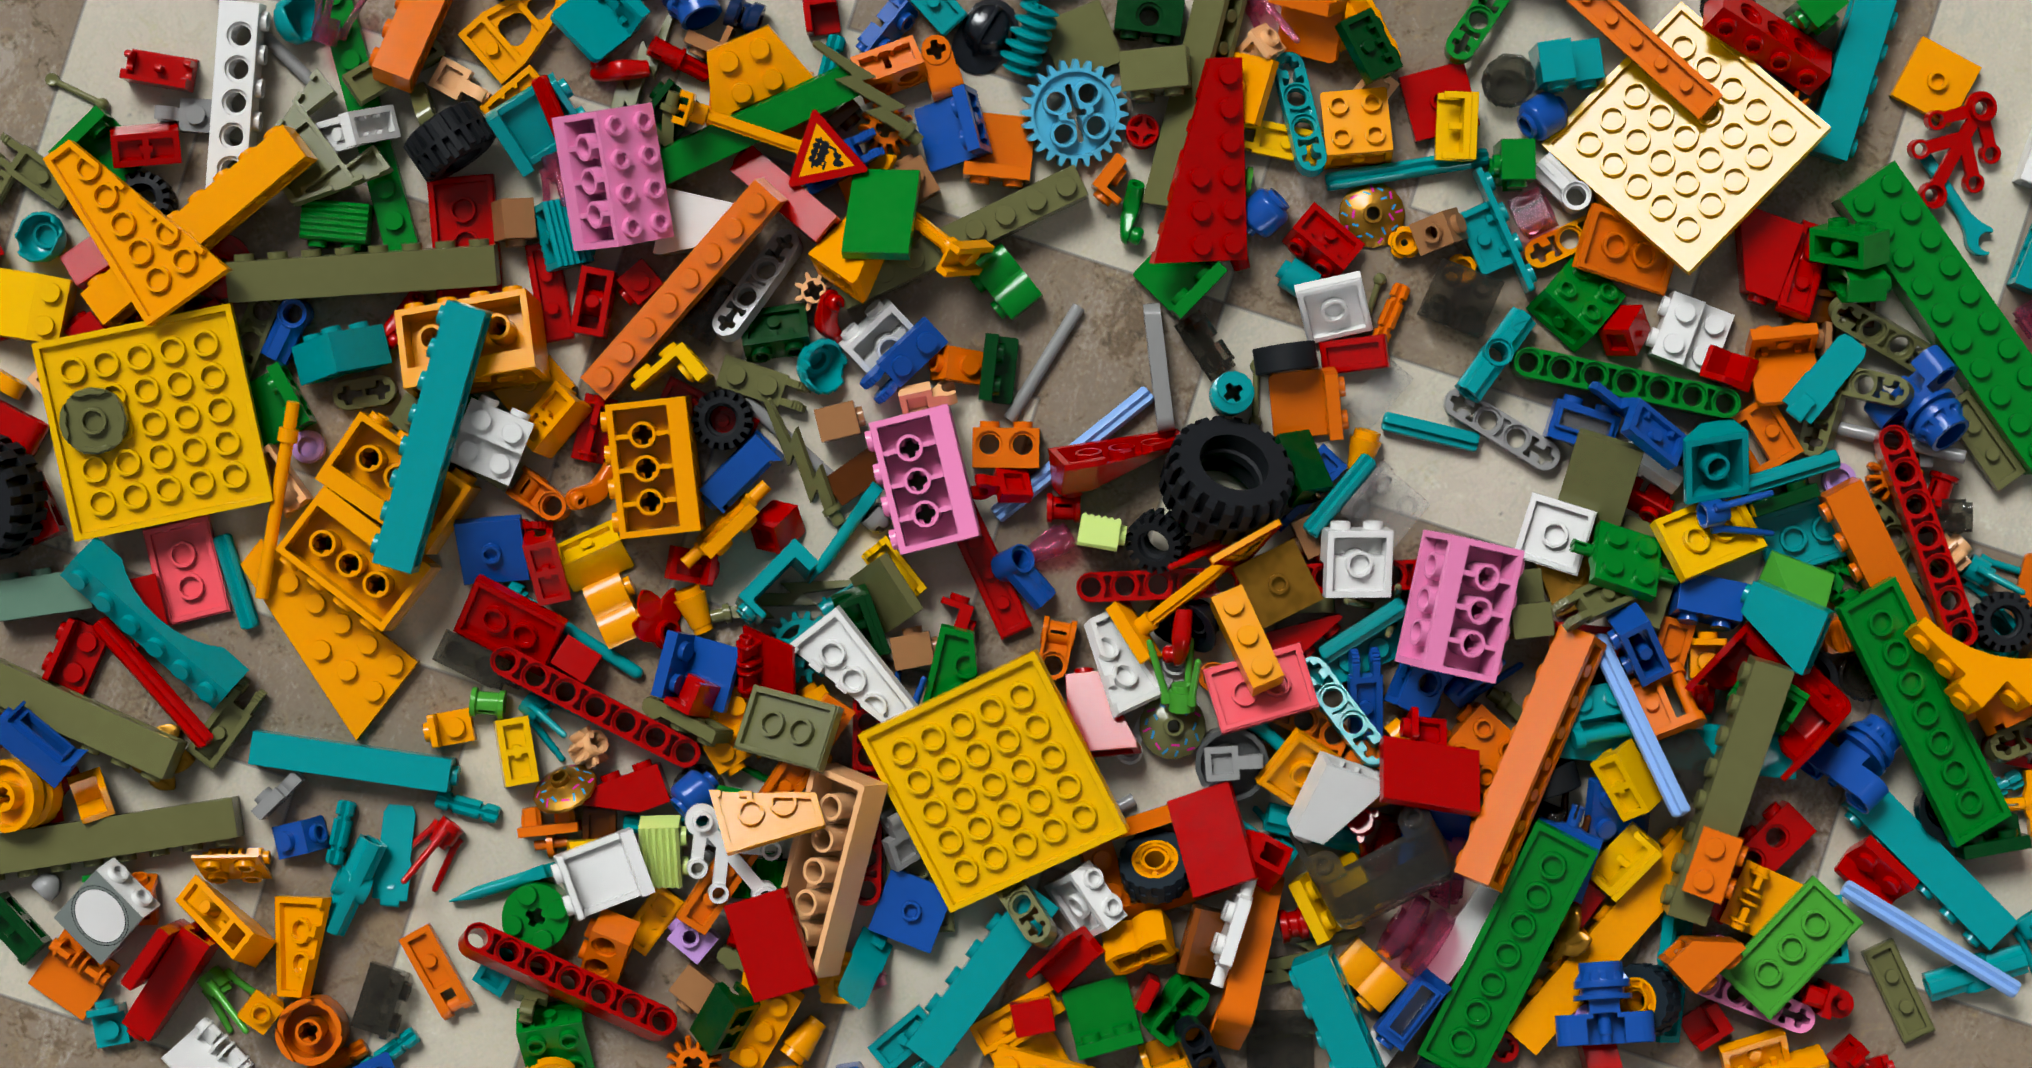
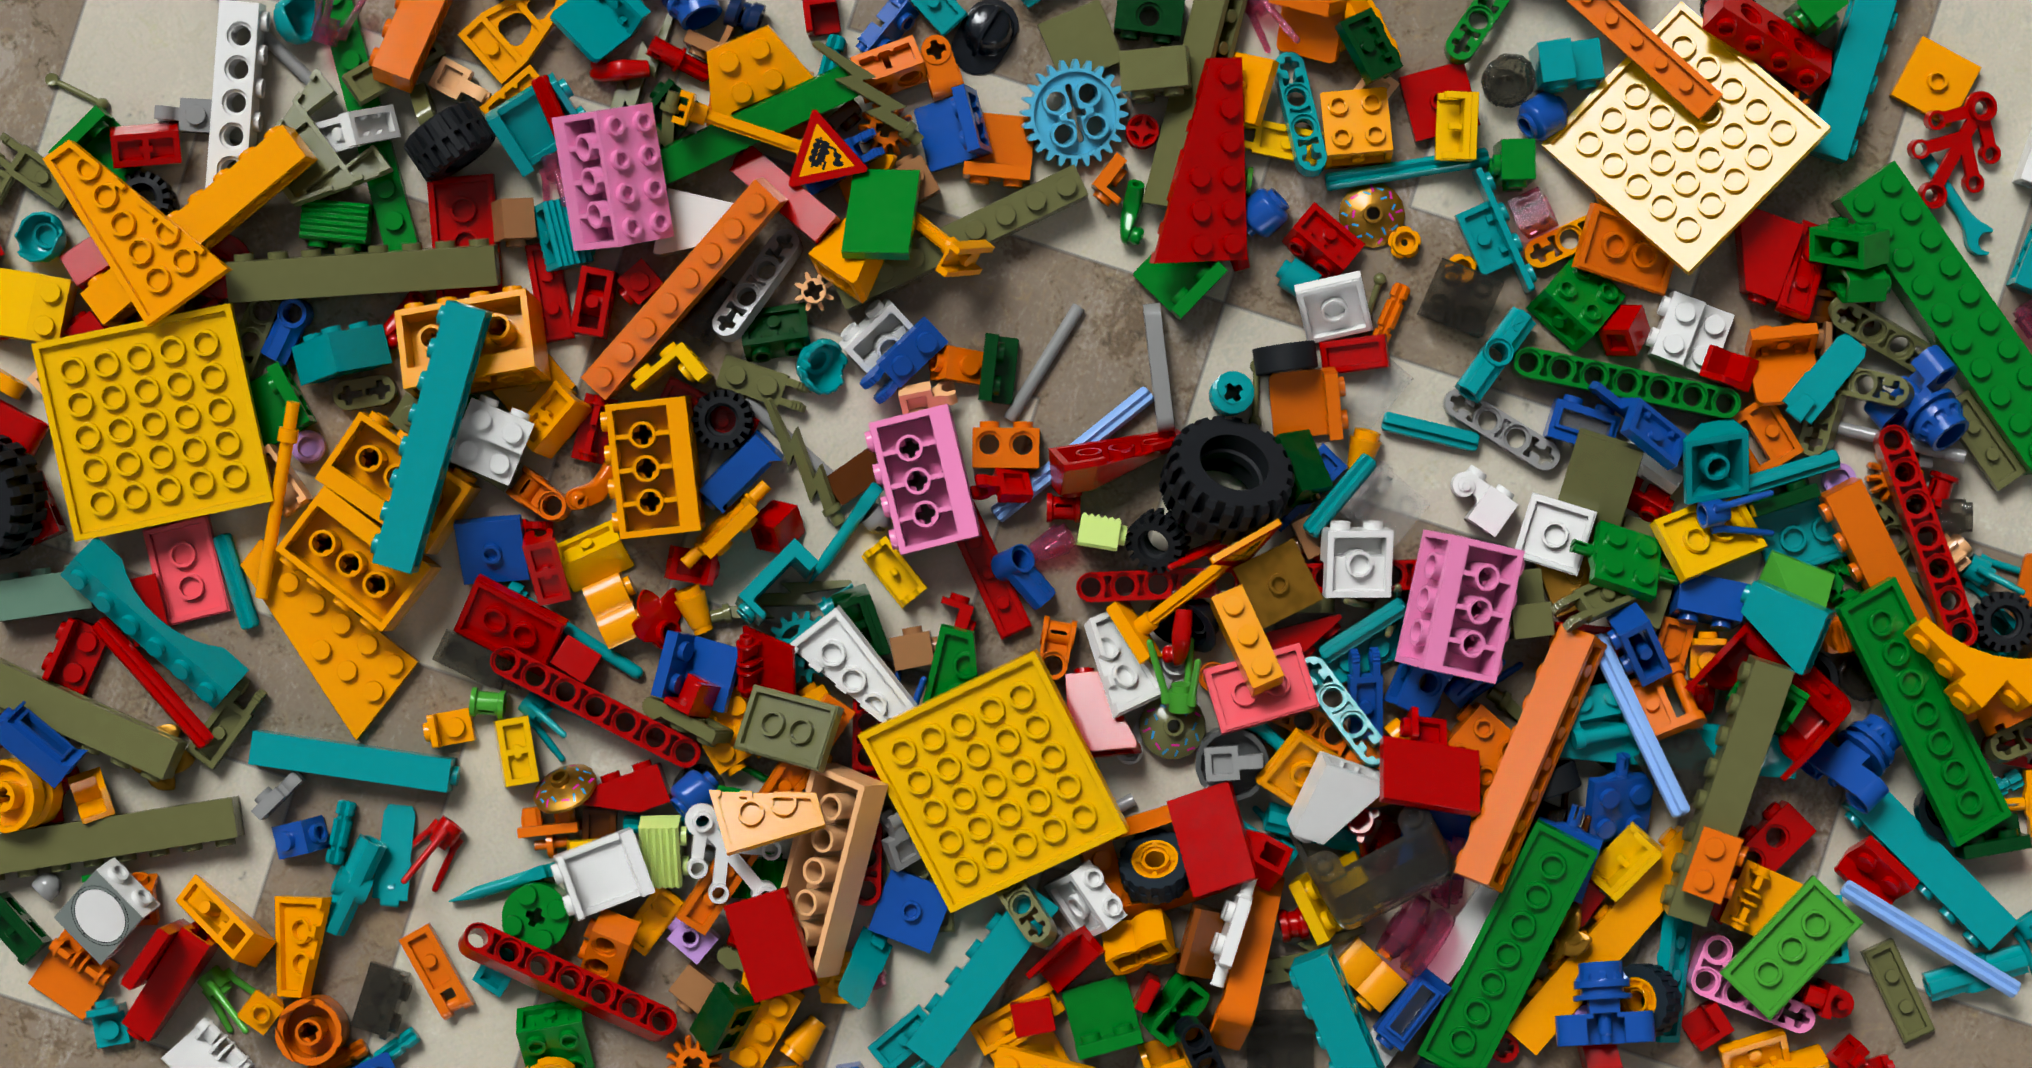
(94, 420): olive tile -> none
(160, 70): red hinge -> none
(223, 864): light orange hinge -> none
(467, 807): teal axle -> none
(530, 999): olive plate -> none
(588, 747): light nougat gear -> none
(827, 315): red arm -> none
(839, 421): medium nougat brick -> none
(889, 592): olive tile -> none
(1006, 283): green brick -> none
(1029, 39): teal piece -> none
(1211, 356): clear smoke hinge -> none
(1262, 42): light nougat bracket -> none
(1439, 231): medium nougat brick -> none
(1491, 505): none -> white brick
(1558, 181): white piece -> none
(1627, 780): yellow hinge -> none
(1700, 958): orange slope -> none

